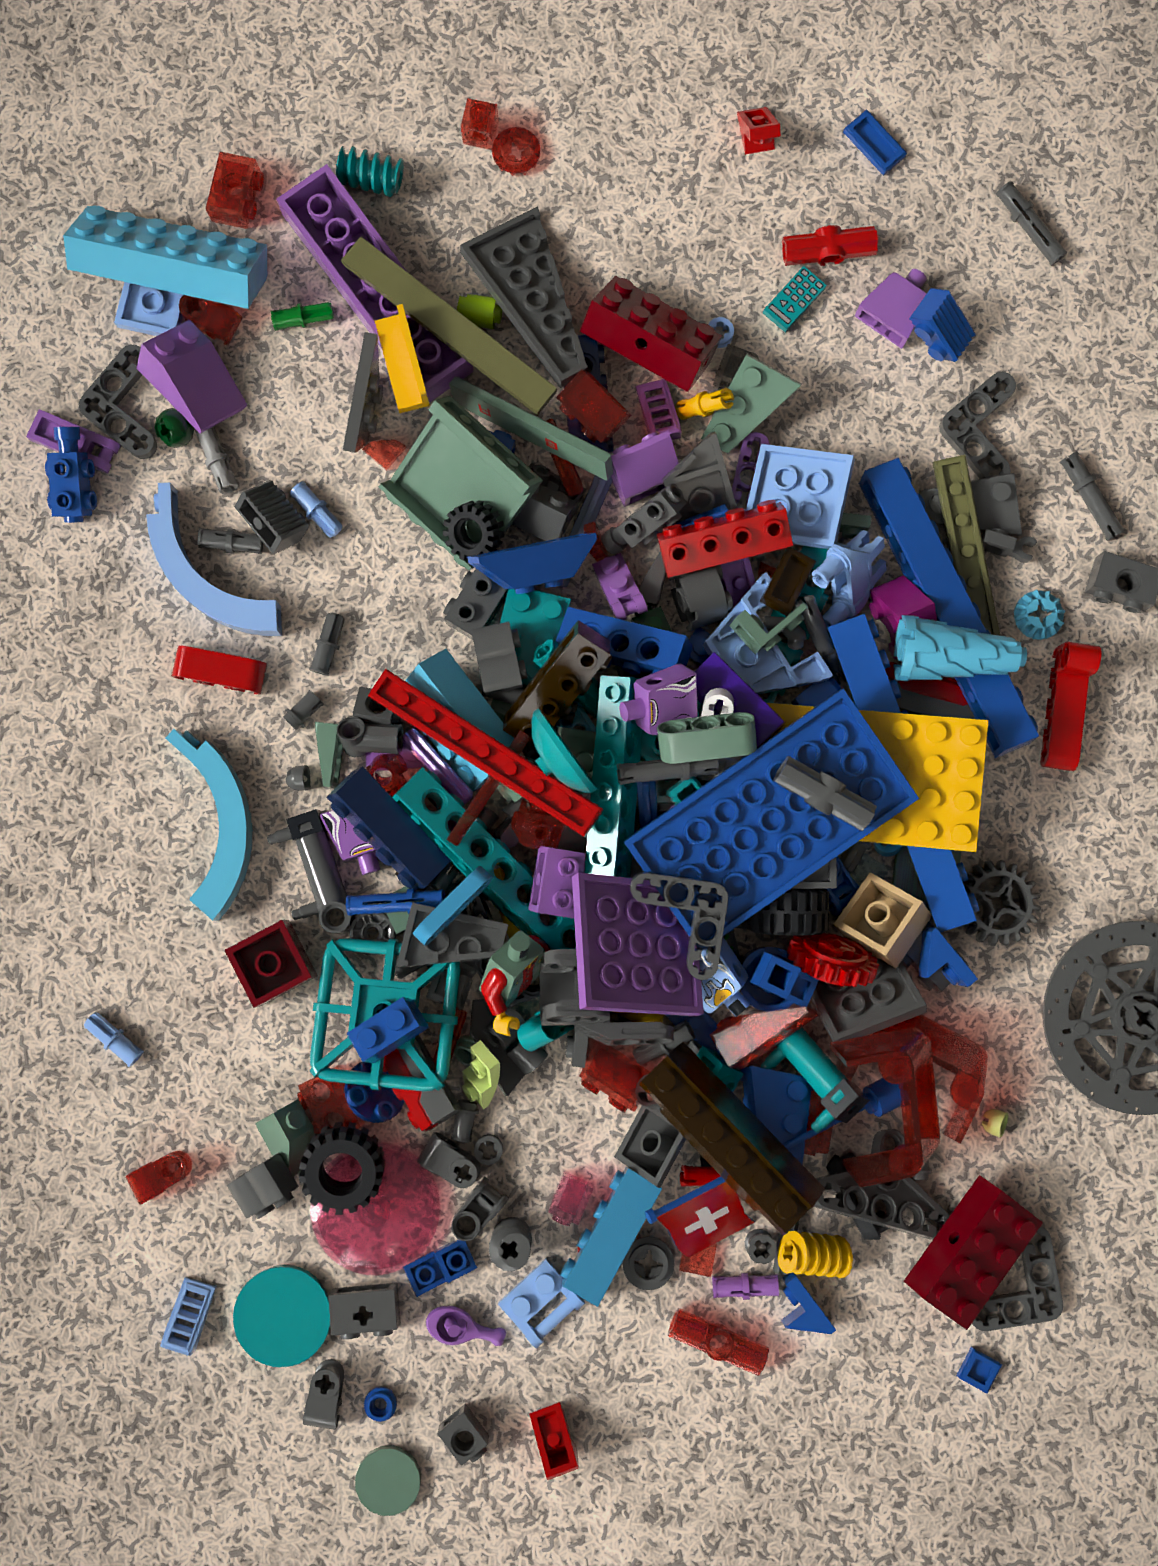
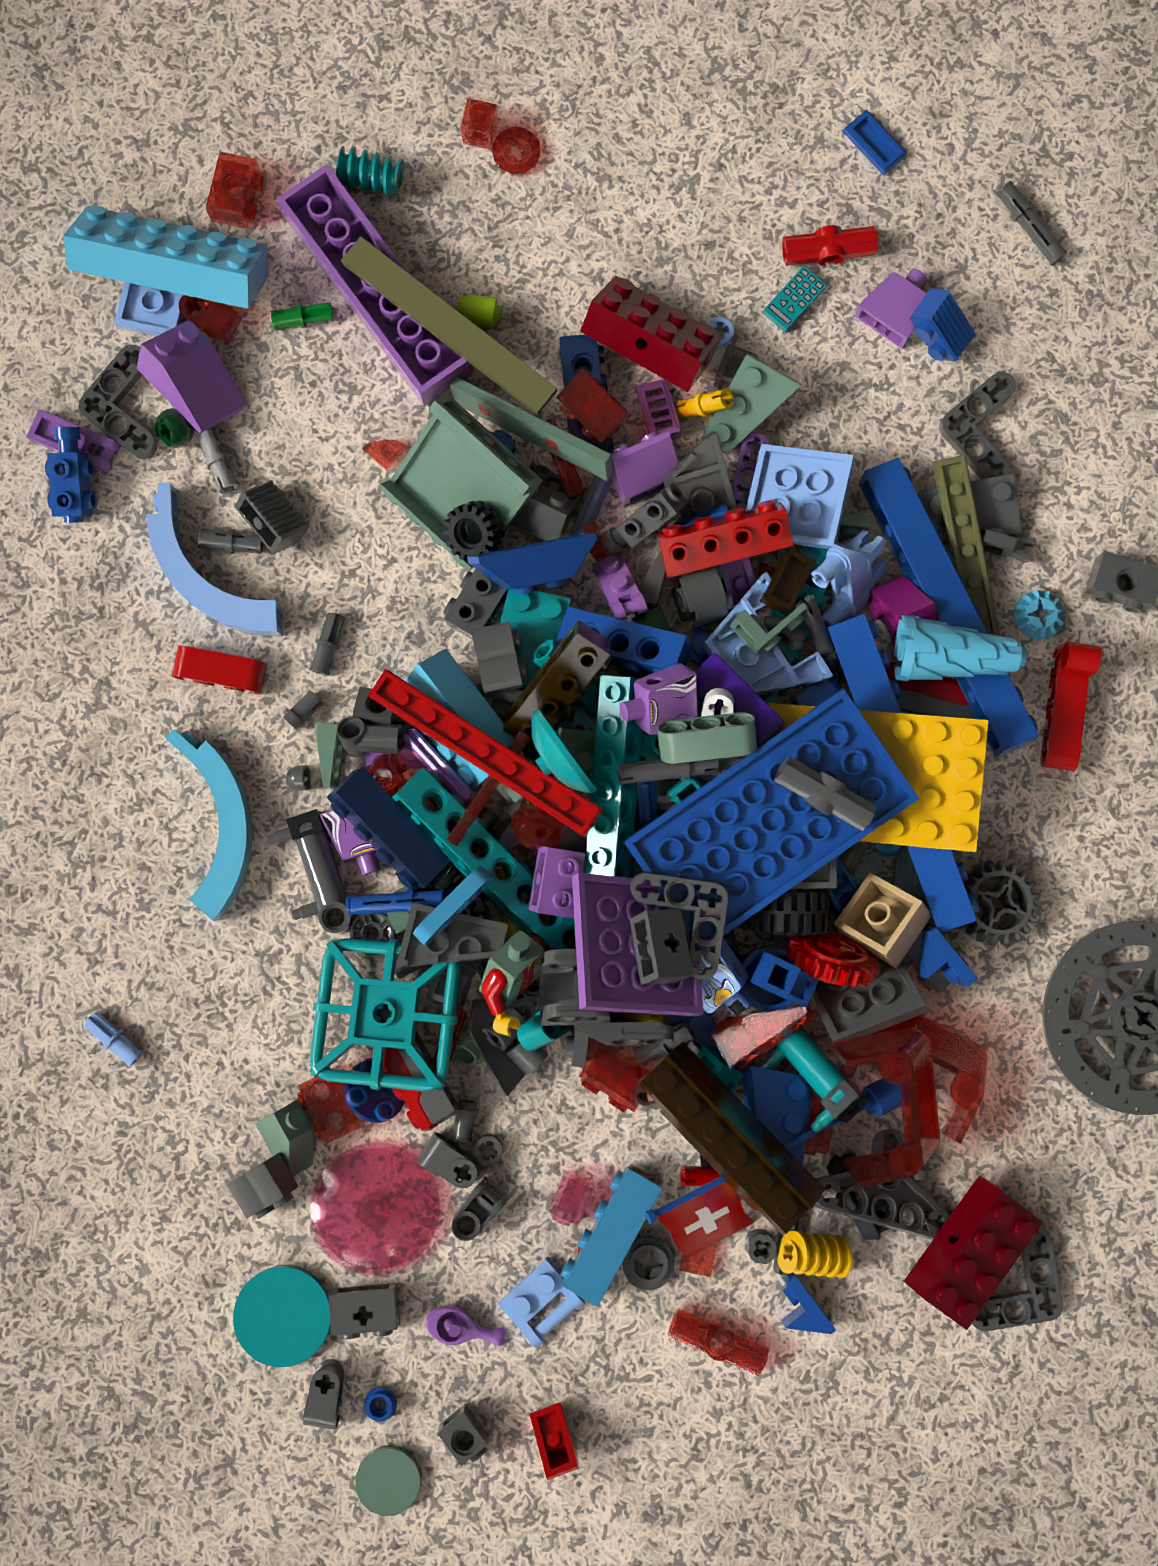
(156, 1177): clear red piece -> none
(178, 1344): light blue slope -> none
(270, 963): dark red brick -> none
(316, 509): light blue axle -> none
(336, 1193): black tyre -> none
(365, 396): dark grey wing -> none
(387, 1030): blue brick -> none
(402, 362): yellow panel -> none
(439, 1267): blue slope -> none
(481, 1076): yellowish green slope -> none
(514, 1256): dark grey piece -> none
(525, 283): dark grey wing -> none
(650, 1146): dark grey slope -> none
(661, 946): none -> dark grey brick
(745, 1286): medium lavender pin -> none
(758, 129): red slope -> none
(979, 1370): blue tile -> none
(997, 1122): yellowish green hinge -> none
(1092, 496): dark grey pin -> none

